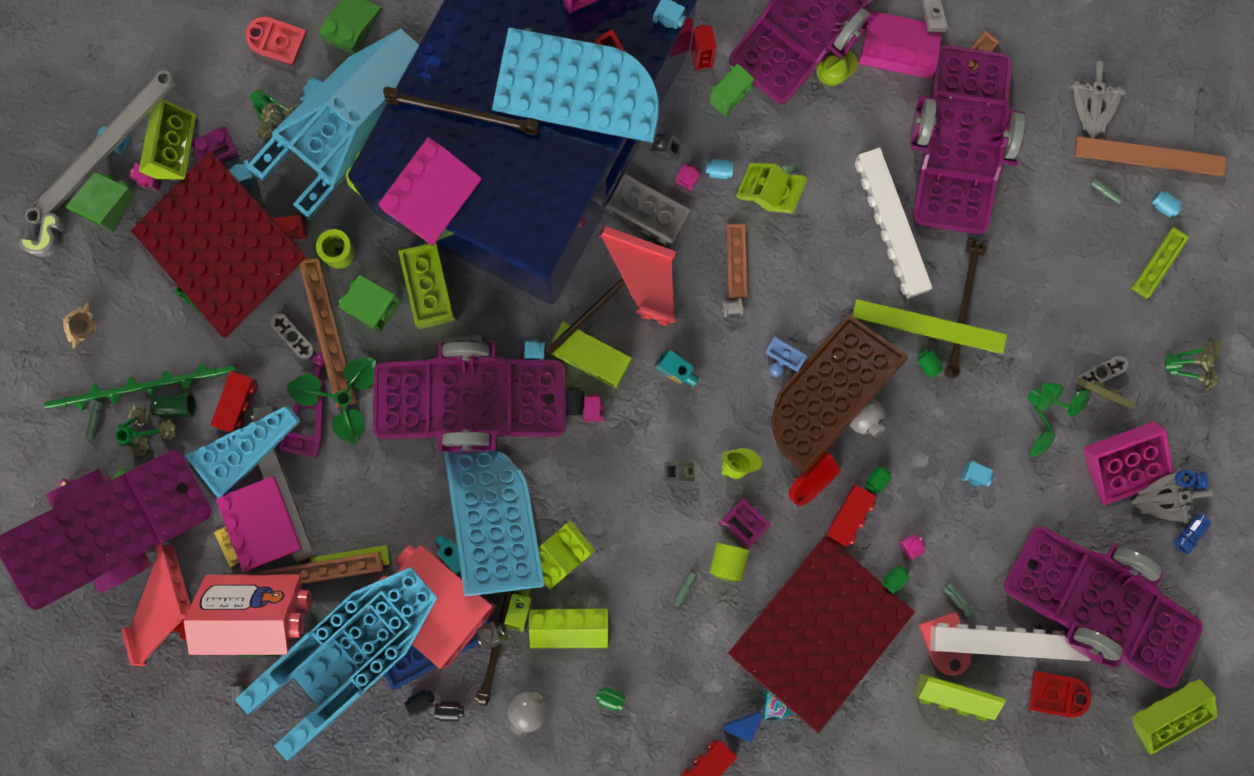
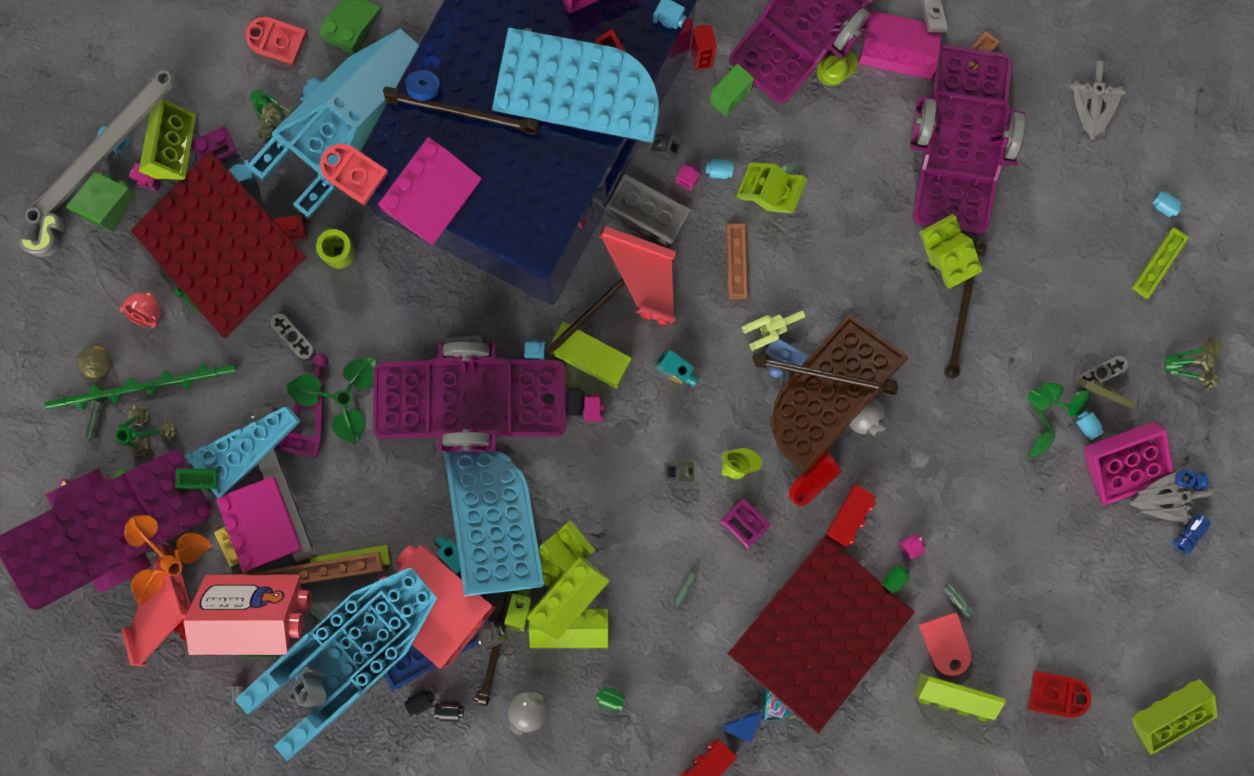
(79, 324): tan hair -> none
(94, 362): none -> olive hair
(142, 309): none -> coral cylinder
(148, 583): none -> orange plant
(174, 405): dark green plant -> none
(196, 478): none -> green plate
(234, 402): red brick -> none
(308, 689): none -> light grey pin
(325, 326): nougat tile -> none
(353, 172): none -> coral tile
(369, 303): bright green slope -> none
(427, 285): lime piece -> none
(430, 85): none -> blue piece
(567, 598): none -> lime slope
(729, 562): lime piece -> none
(732, 307): light grey bush -> none
(770, 328): none -> yellowish green plant
(878, 480): green brick -> none
(889, 386): none -> dark brown hinge
(893, 223): white brick -> none
(929, 326): lime tile -> none
(930, 363): green brick -> none
(950, 251): none -> lime bracket
(977, 474): medium azure brick -> none
(1002, 642): white brick -> none
(1089, 424): none -> medium azure brick
(1106, 191): sand green piece -> none
(1107, 604): magenta piece -> none
(1150, 156): nougat tile -> none

